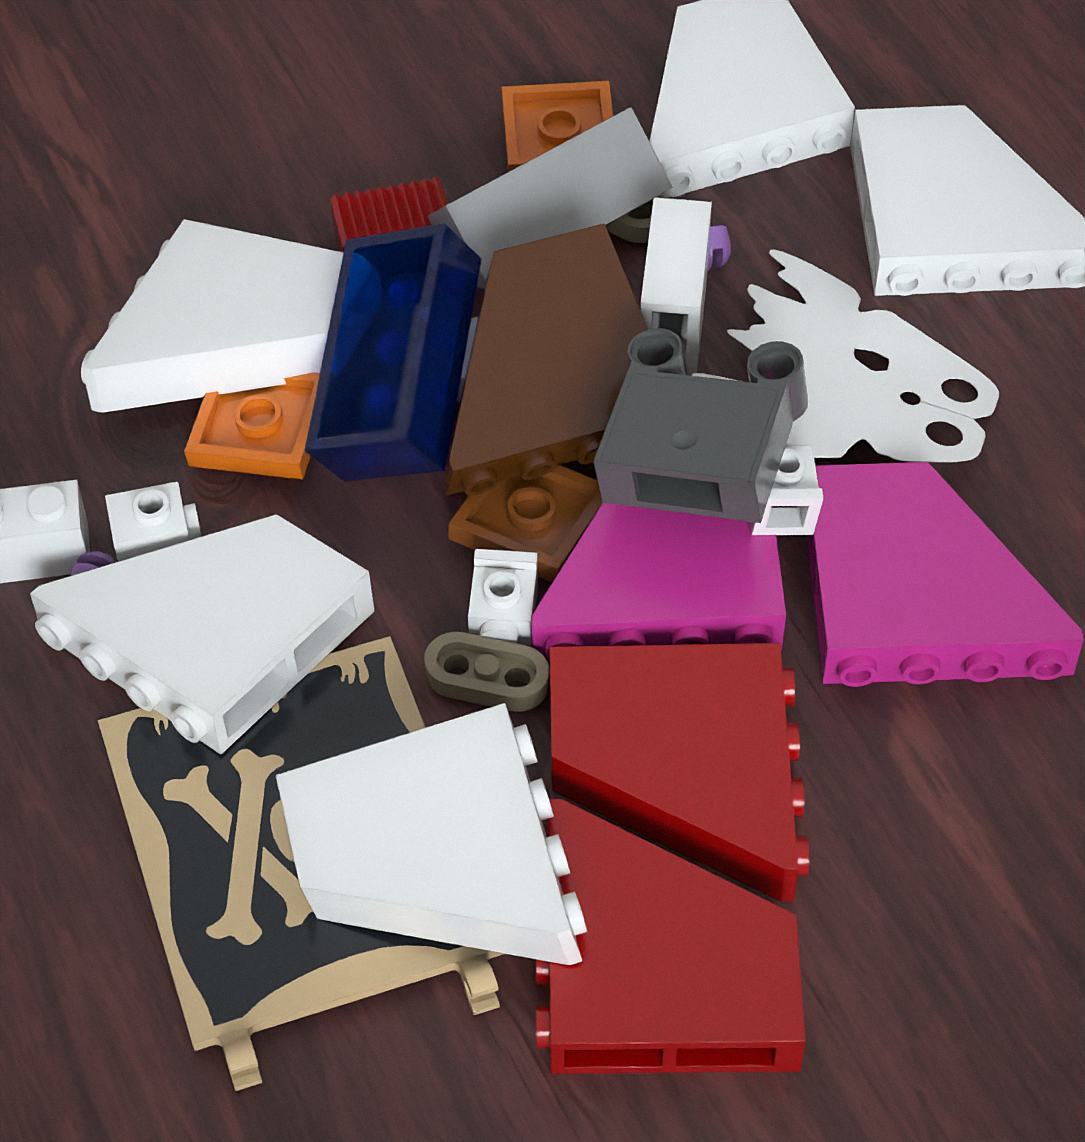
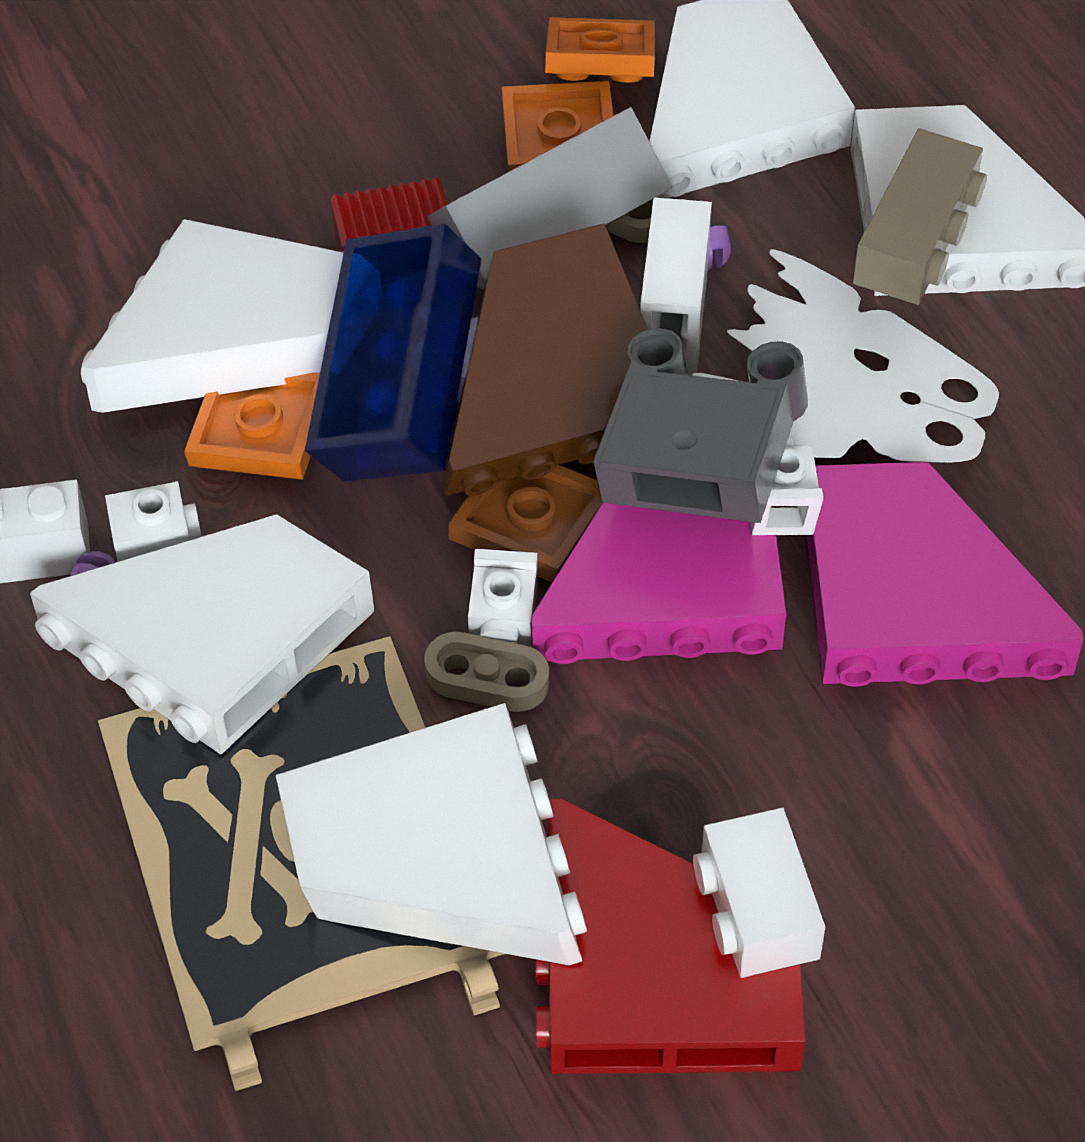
(600, 48): none -> orange plate
(686, 751): red slope -> none
(760, 893): none -> white brick
(920, 217): none -> dark tan brick

